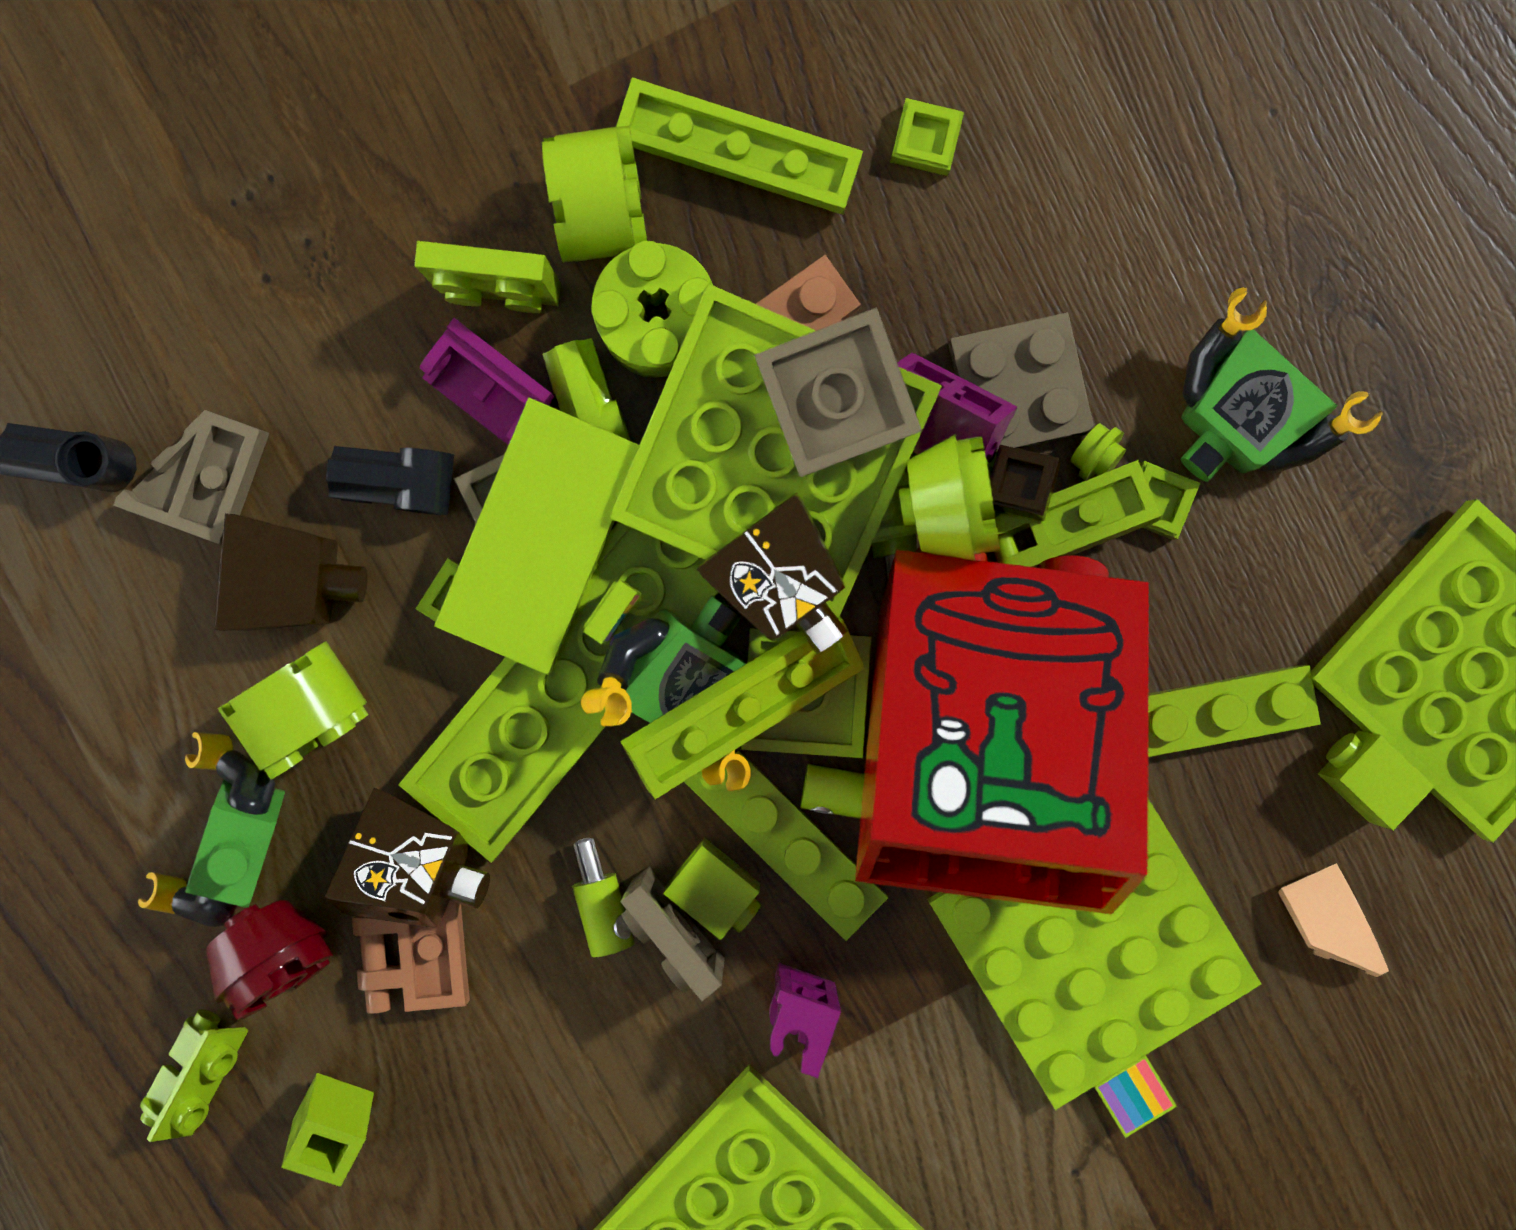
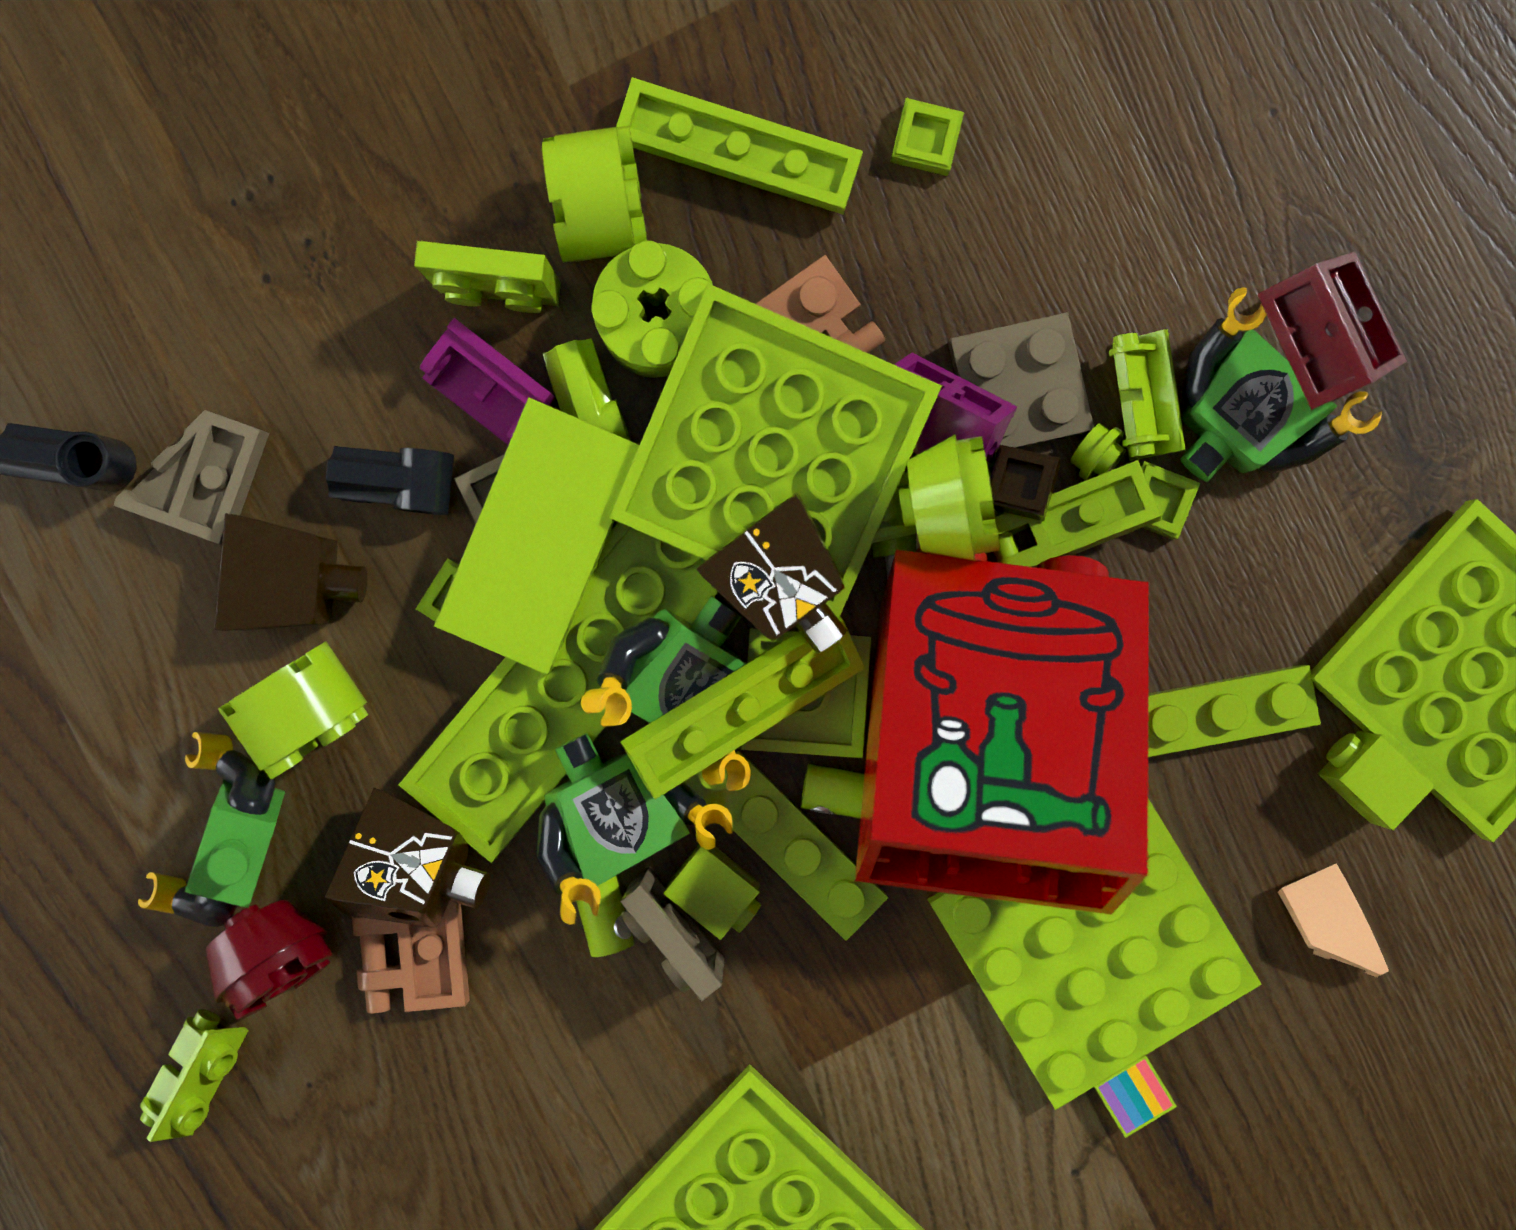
(328, 1130): lime brick -> none
(610, 823): none -> torso
(611, 611): lime tile -> none
(804, 1007): magenta hinge -> none
(838, 392): dark tan plate -> none
(1147, 394): none -> lime hinge
(1322, 329): none -> dark red window

